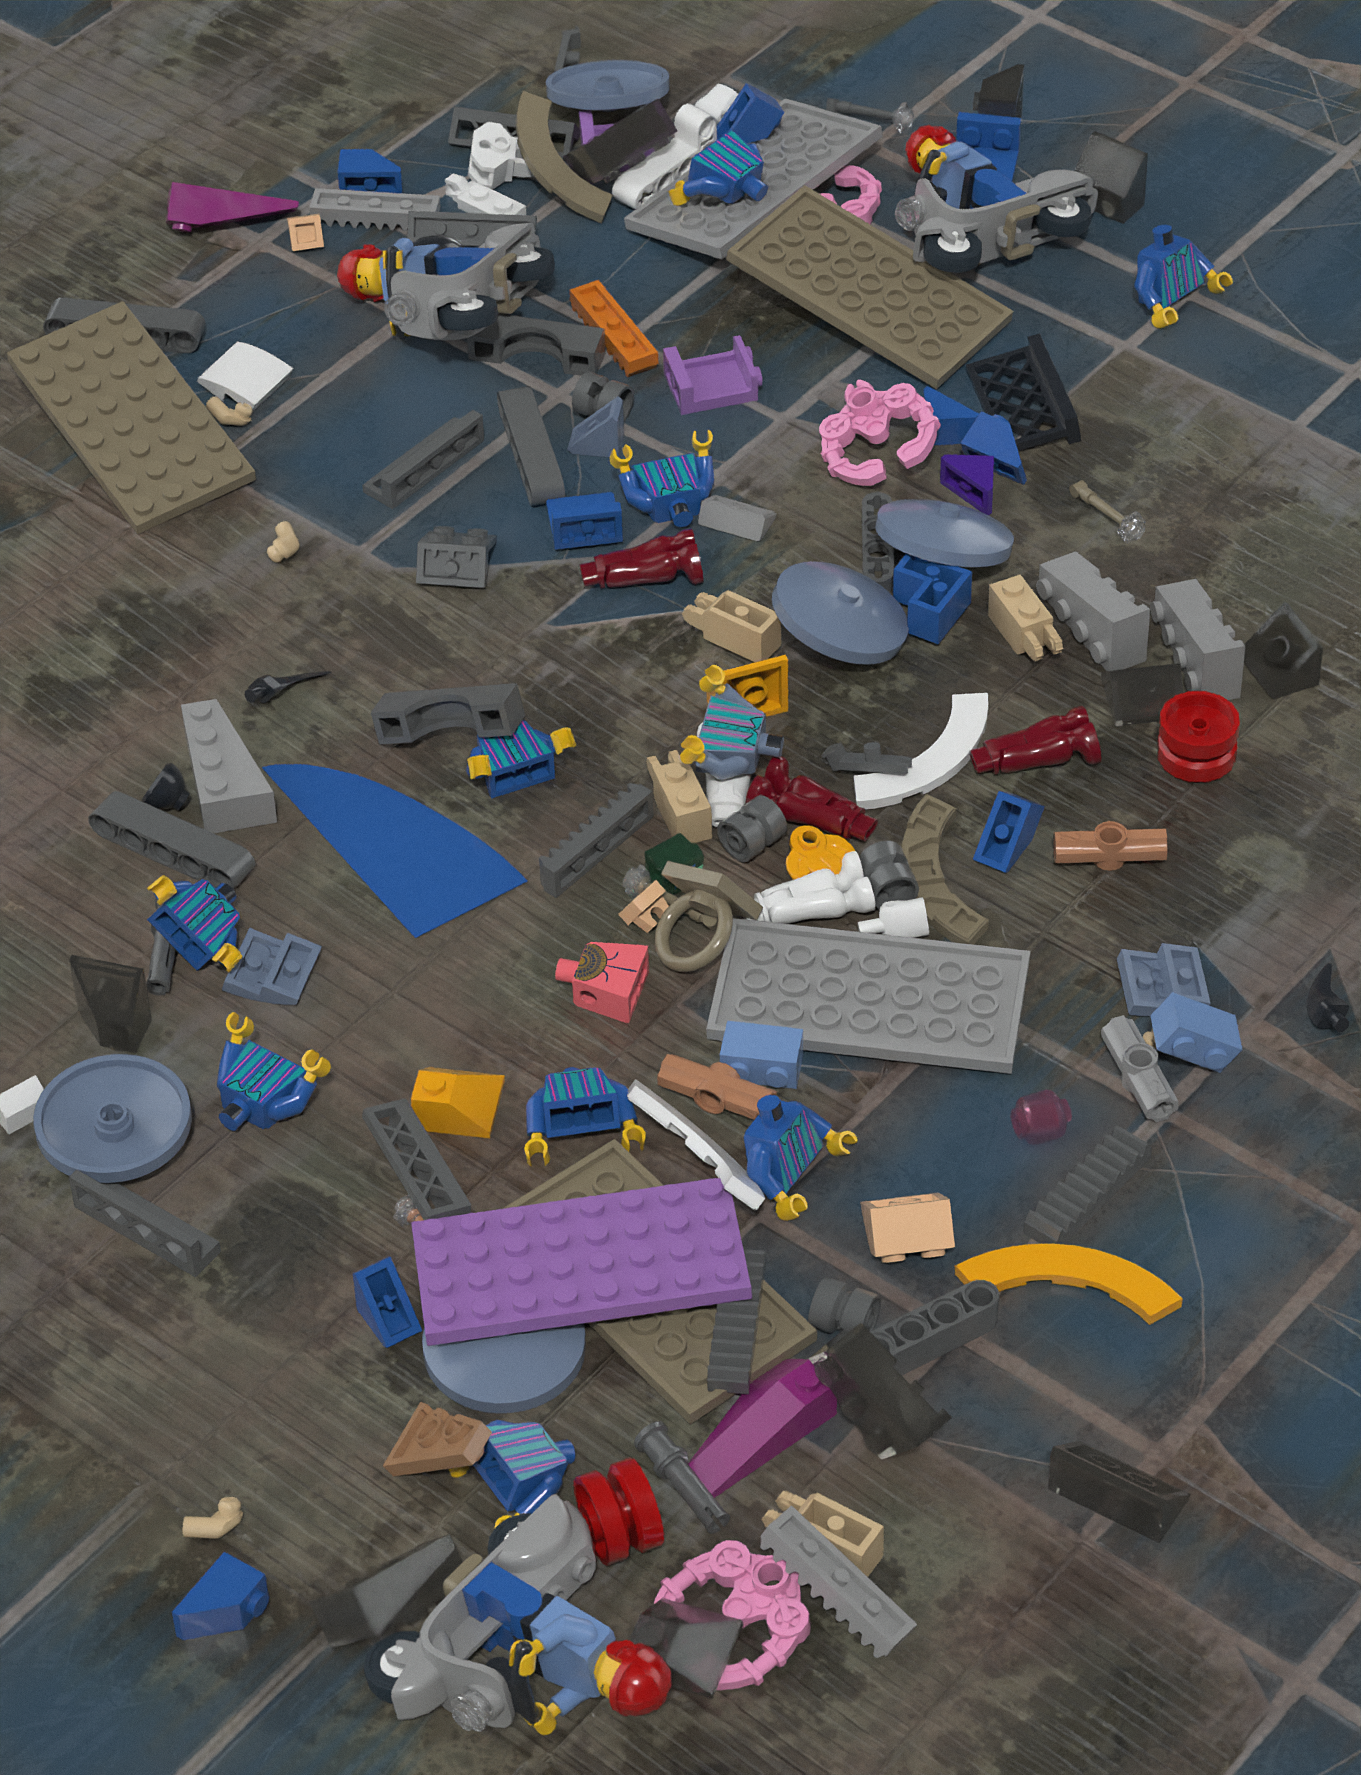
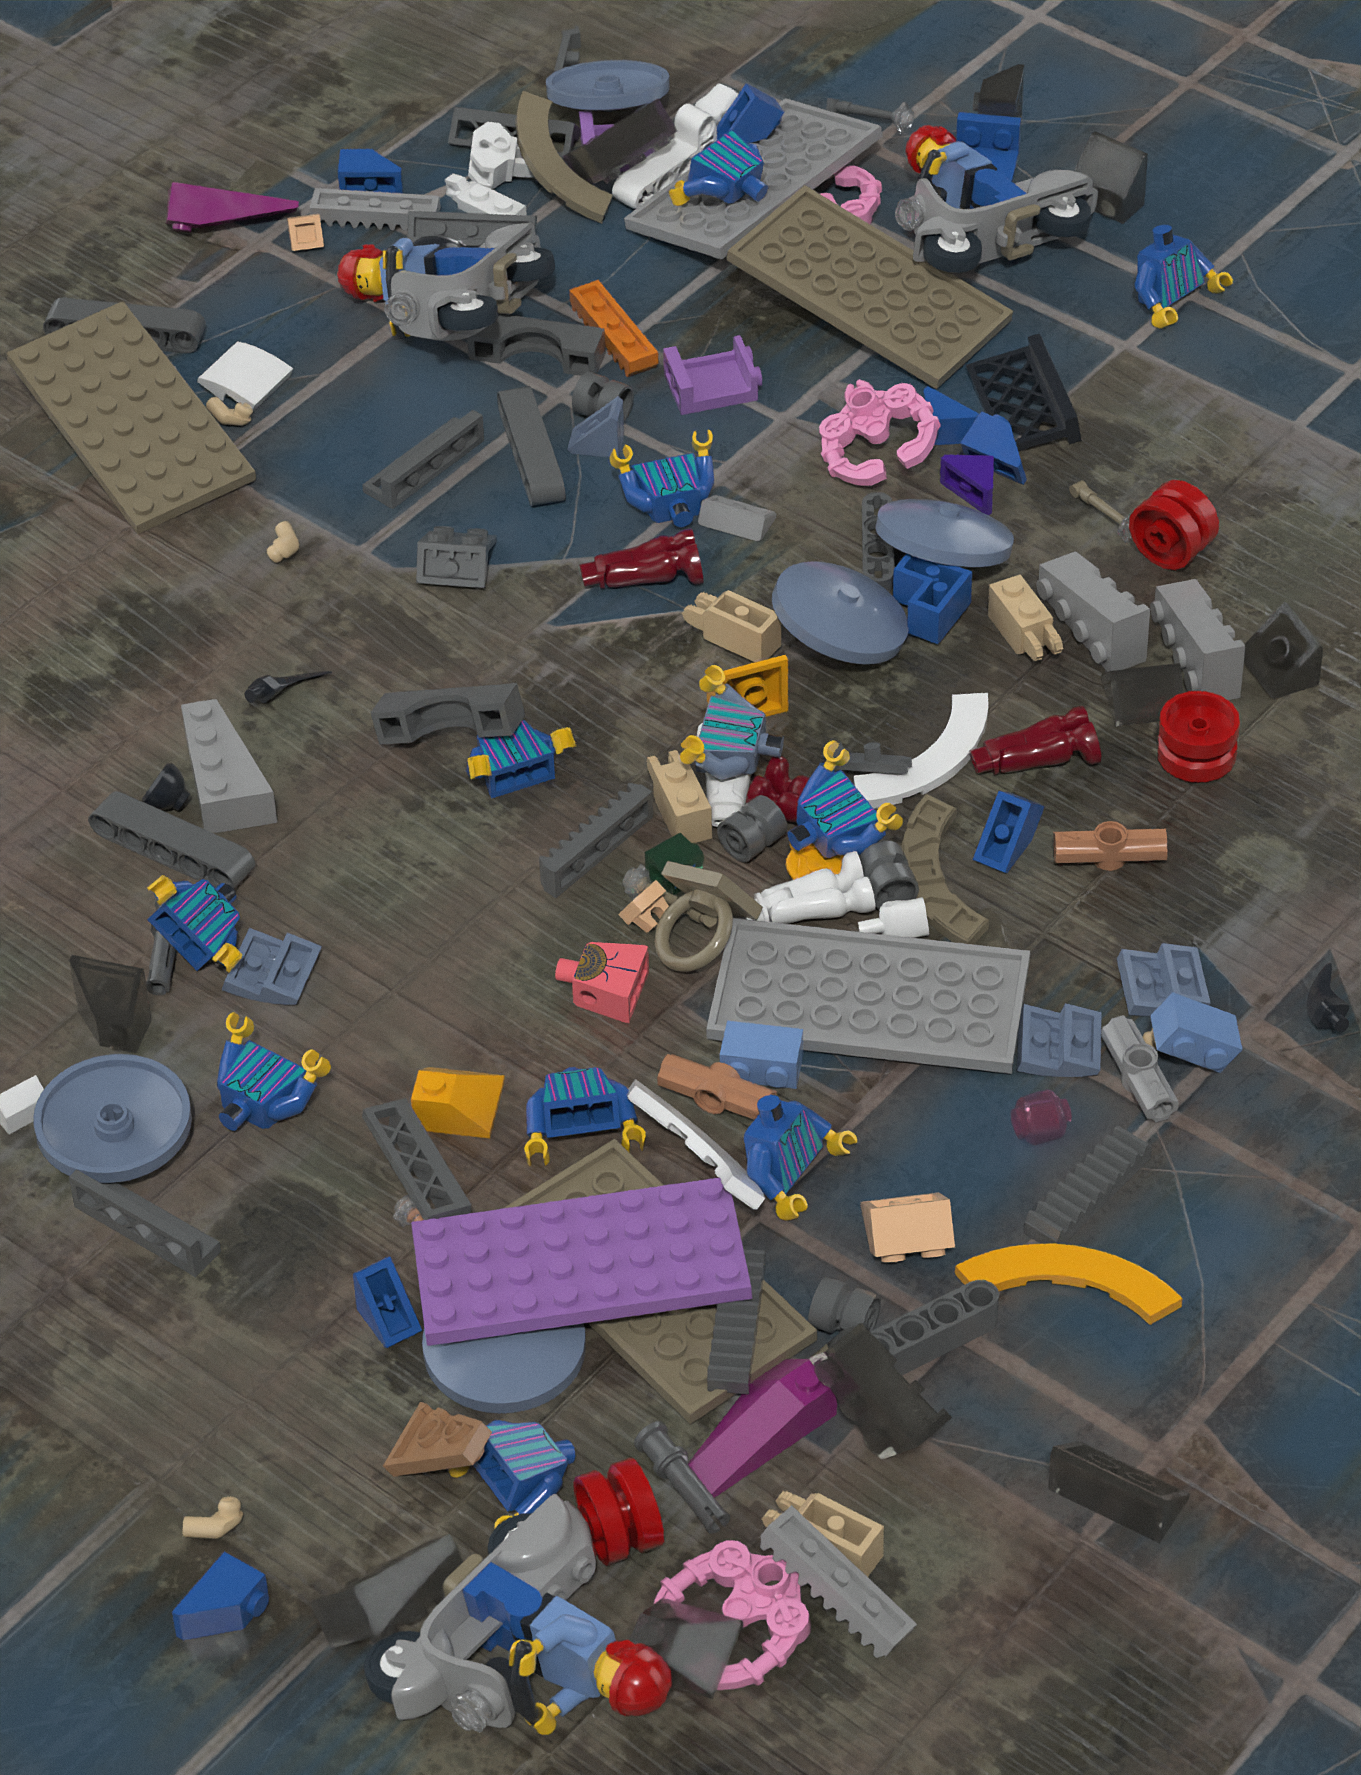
(400, 848): blue sticker -> none
(585, 520): blue bracket -> none
(836, 813): none -> torso
(1059, 1042): none -> sand blue slope
(1174, 524): none -> red wheel

